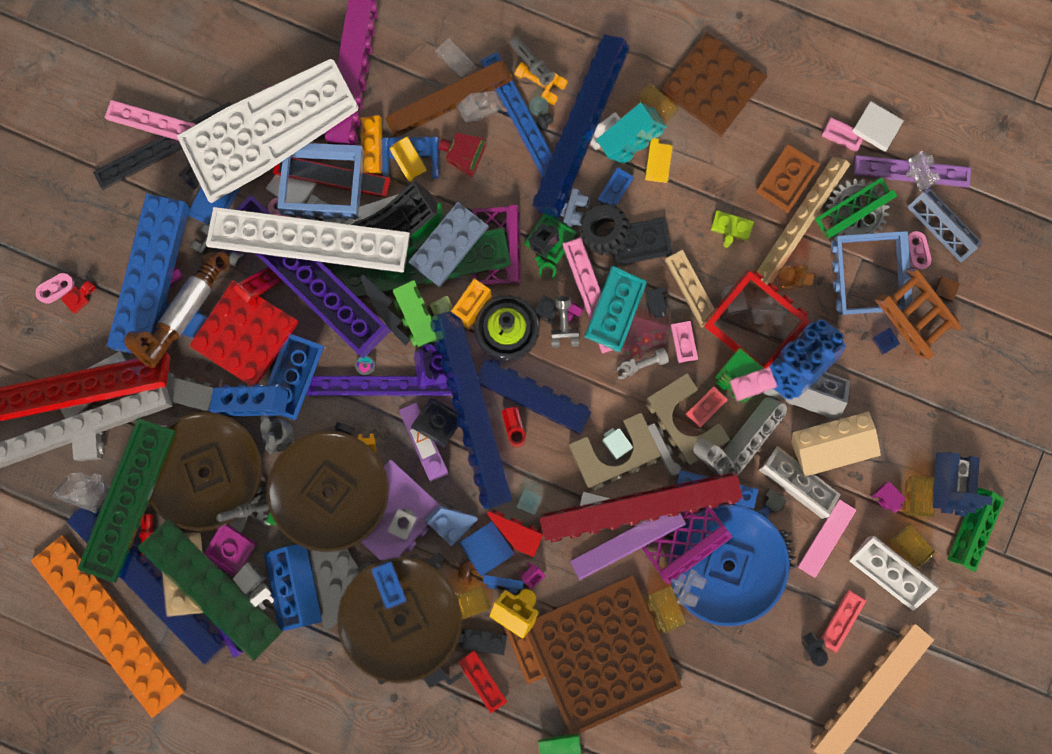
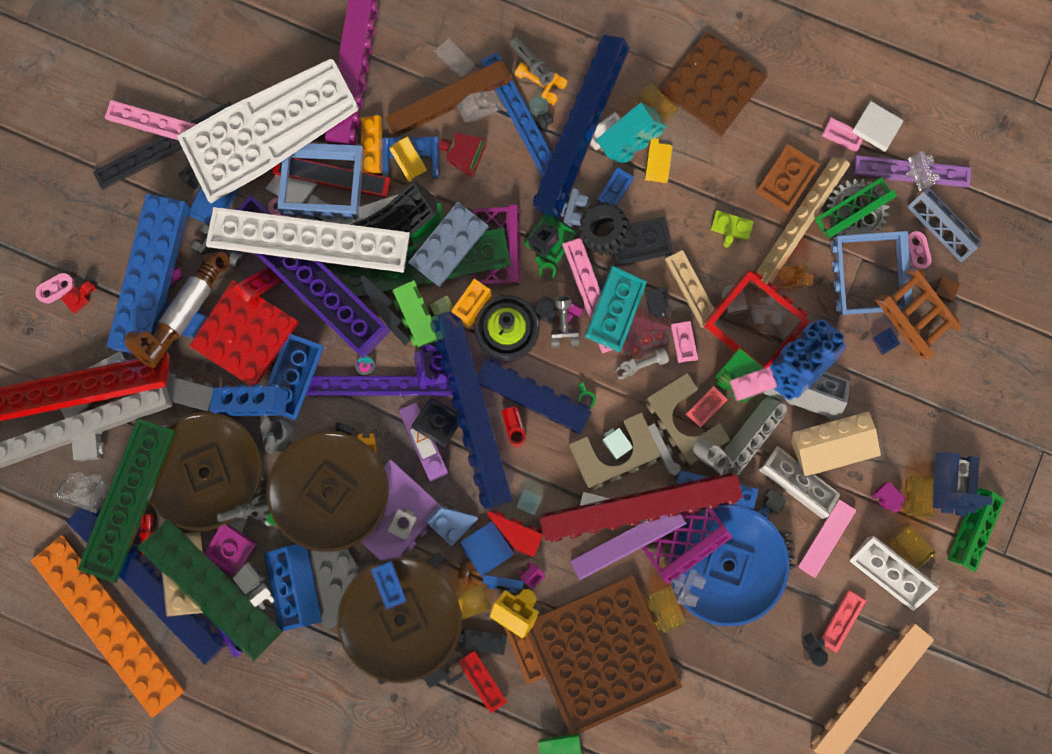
(583, 391): none -> green piece

